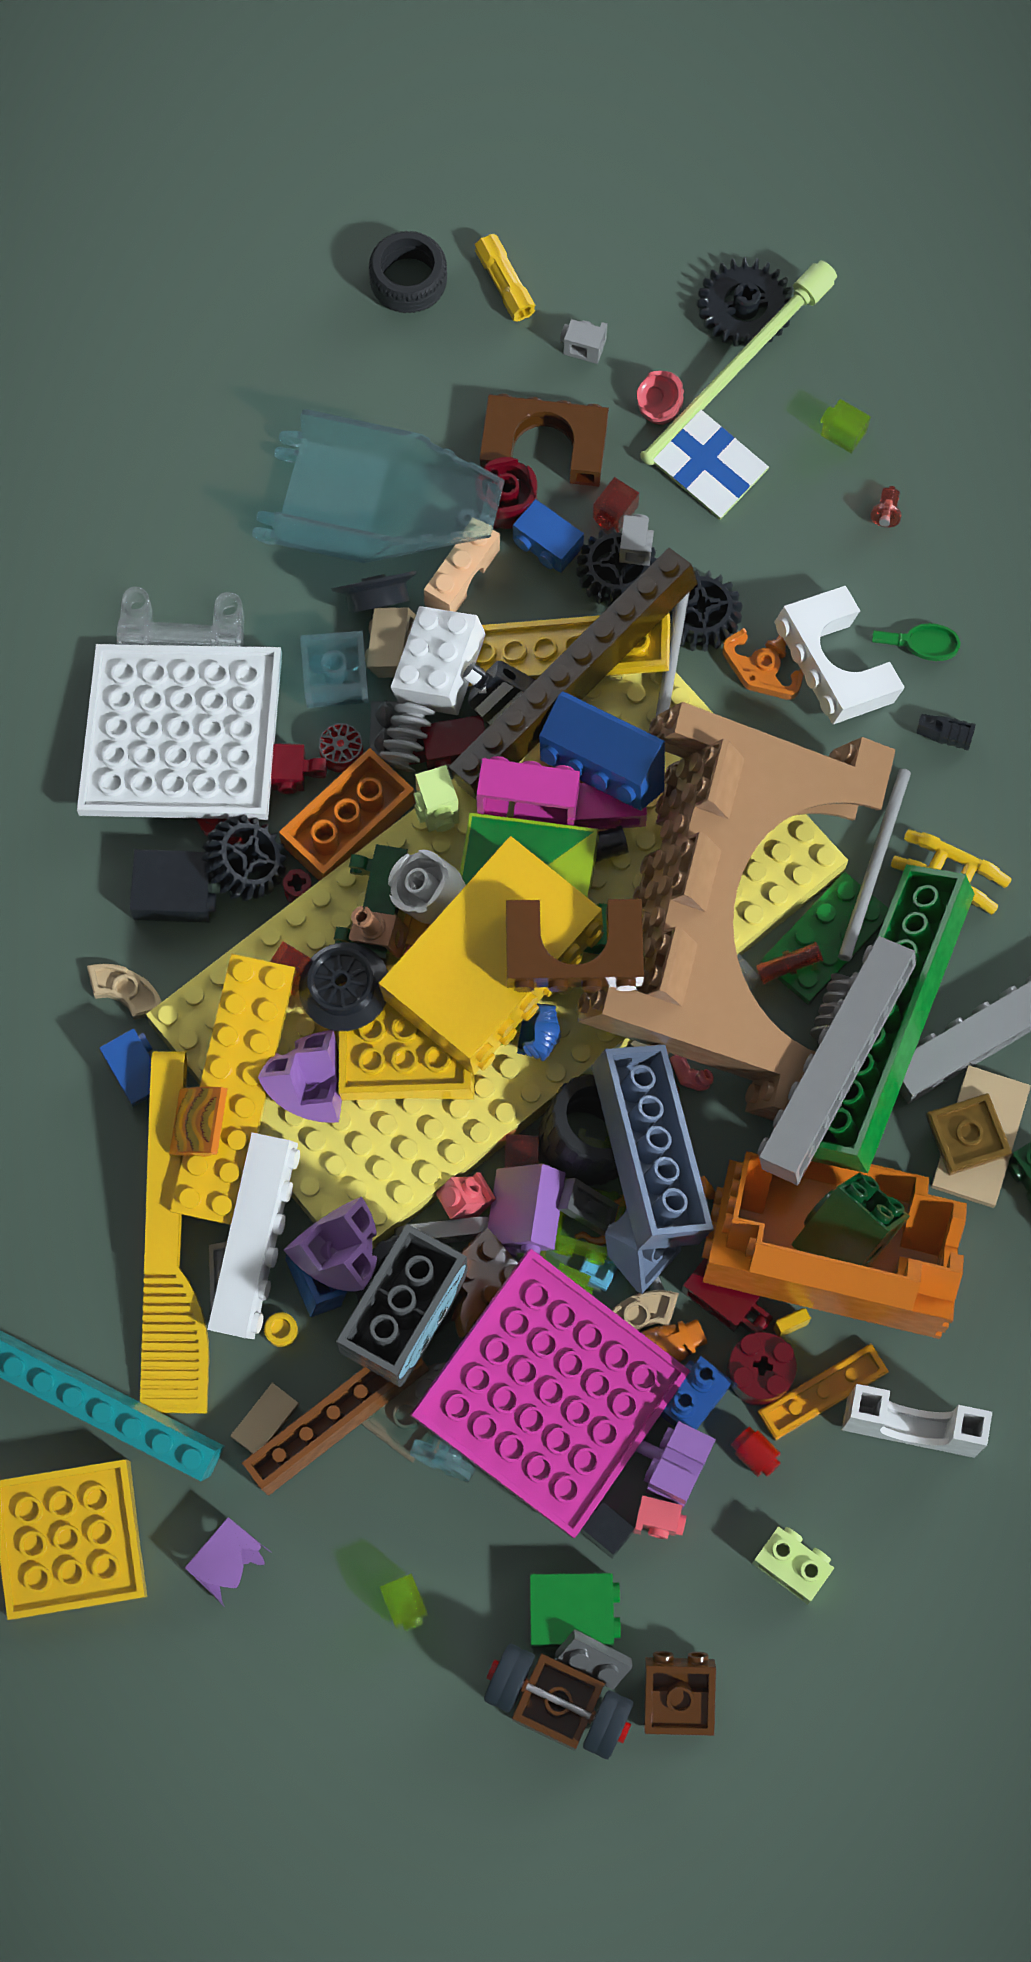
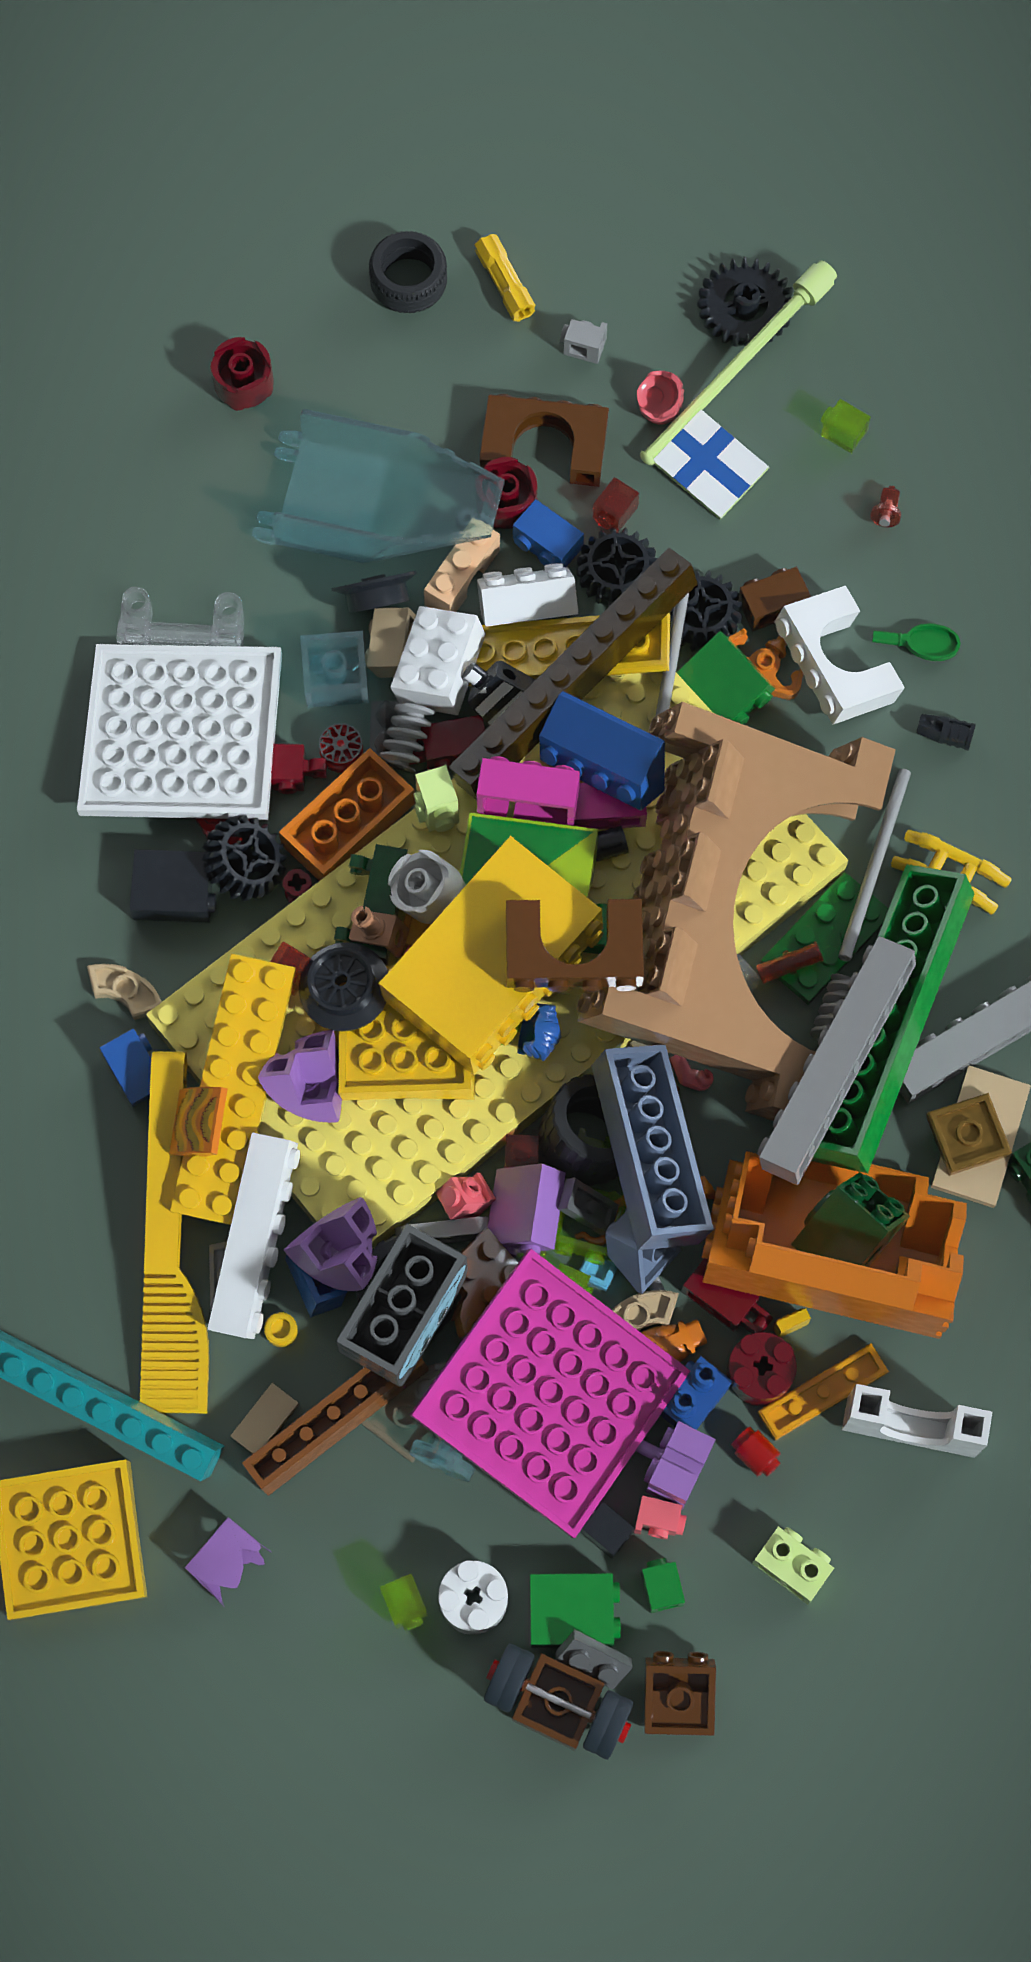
(242, 373): none -> dark red brick
(467, 1578): none -> white brick
(527, 595): none -> white brick
(636, 540): light grey brick -> none
(662, 1585): none -> green brick
(726, 680): none -> green brick
(766, 597): none -> reddish brown brick

